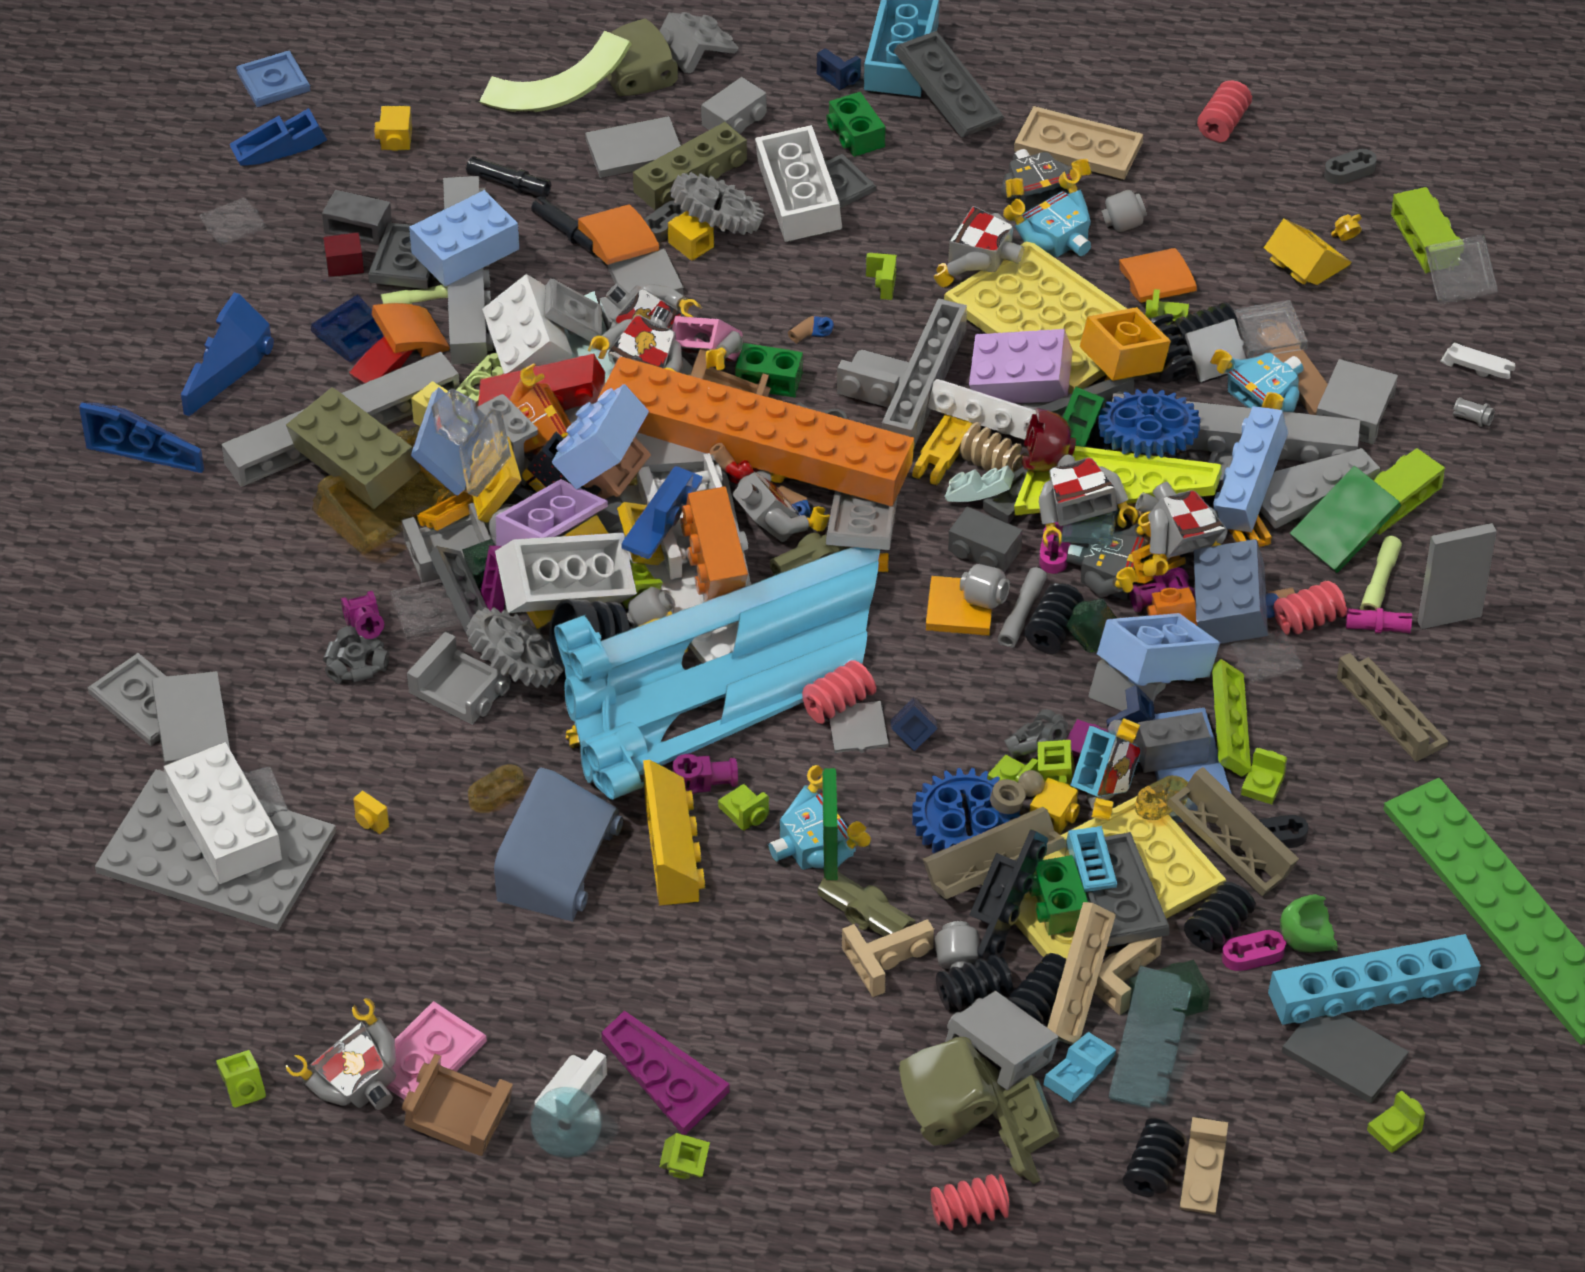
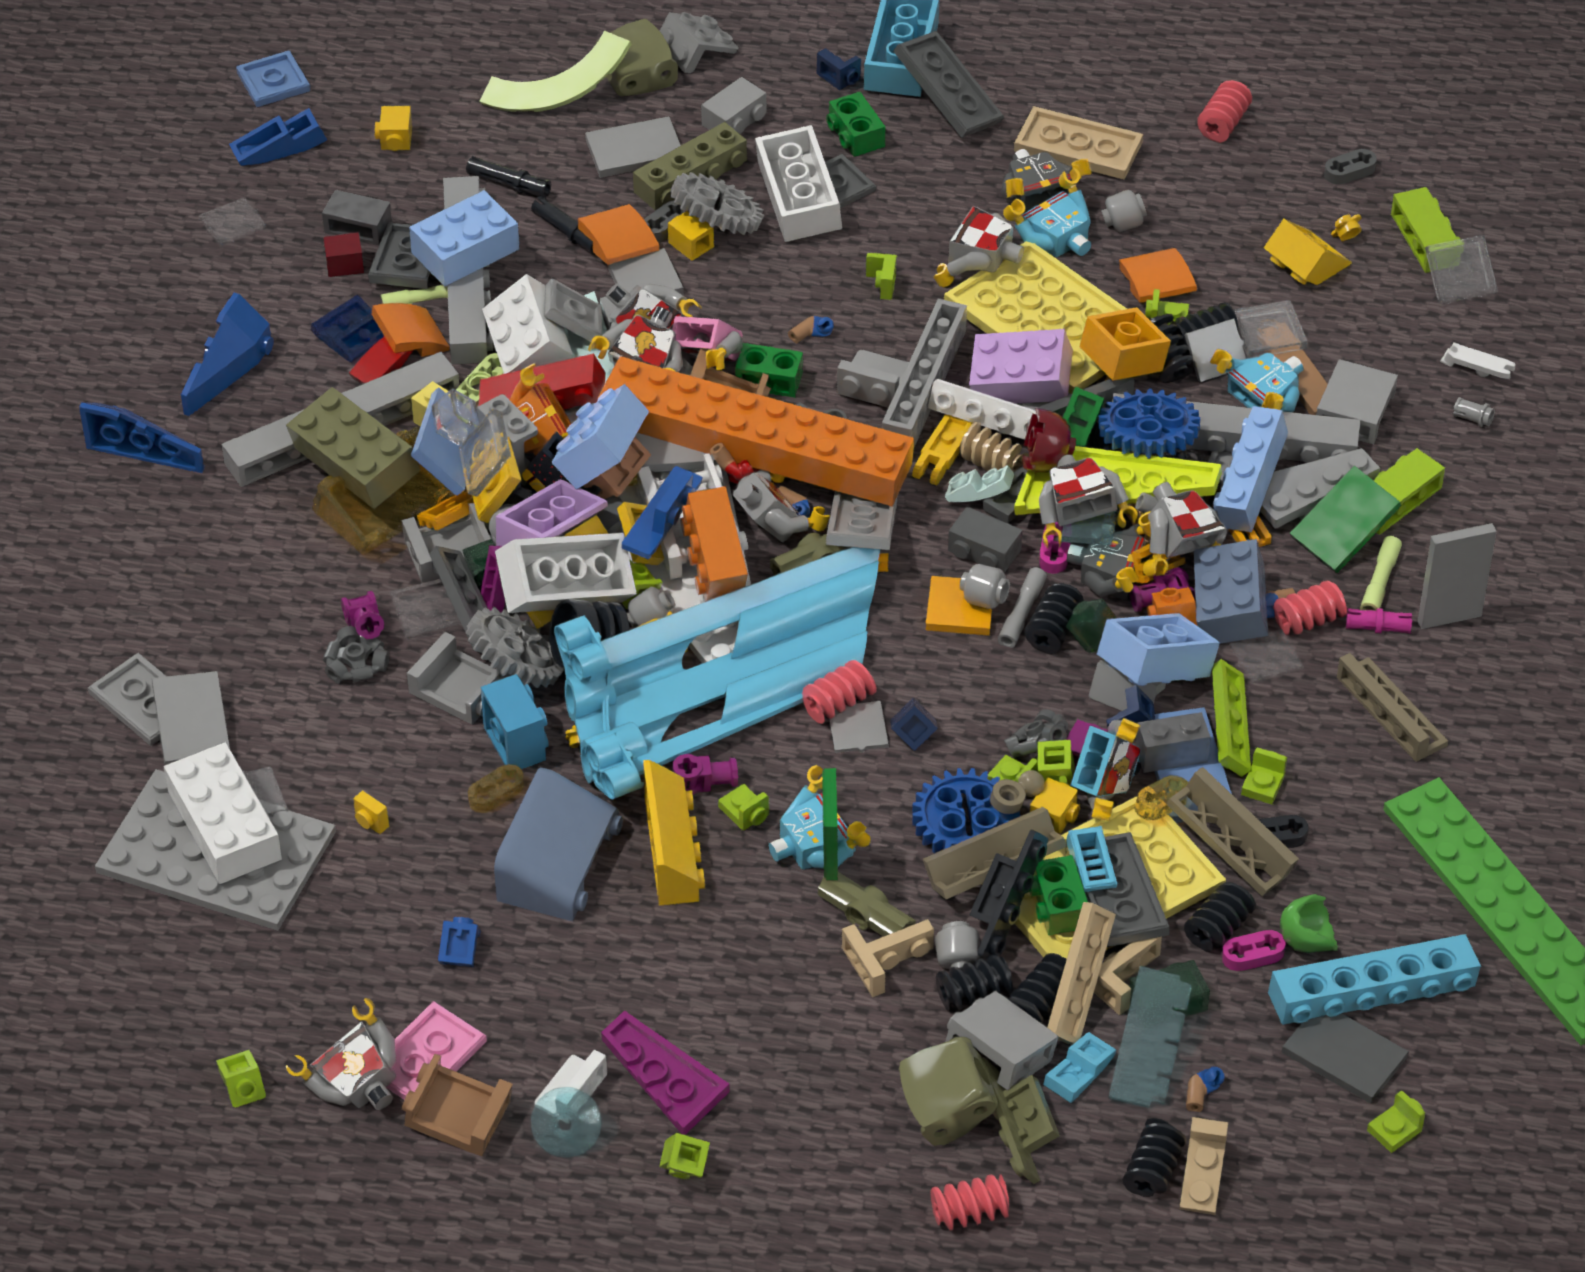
(458, 942): none -> blue bracket
(514, 722): none -> dark azure brick
(1201, 1085): none -> arm

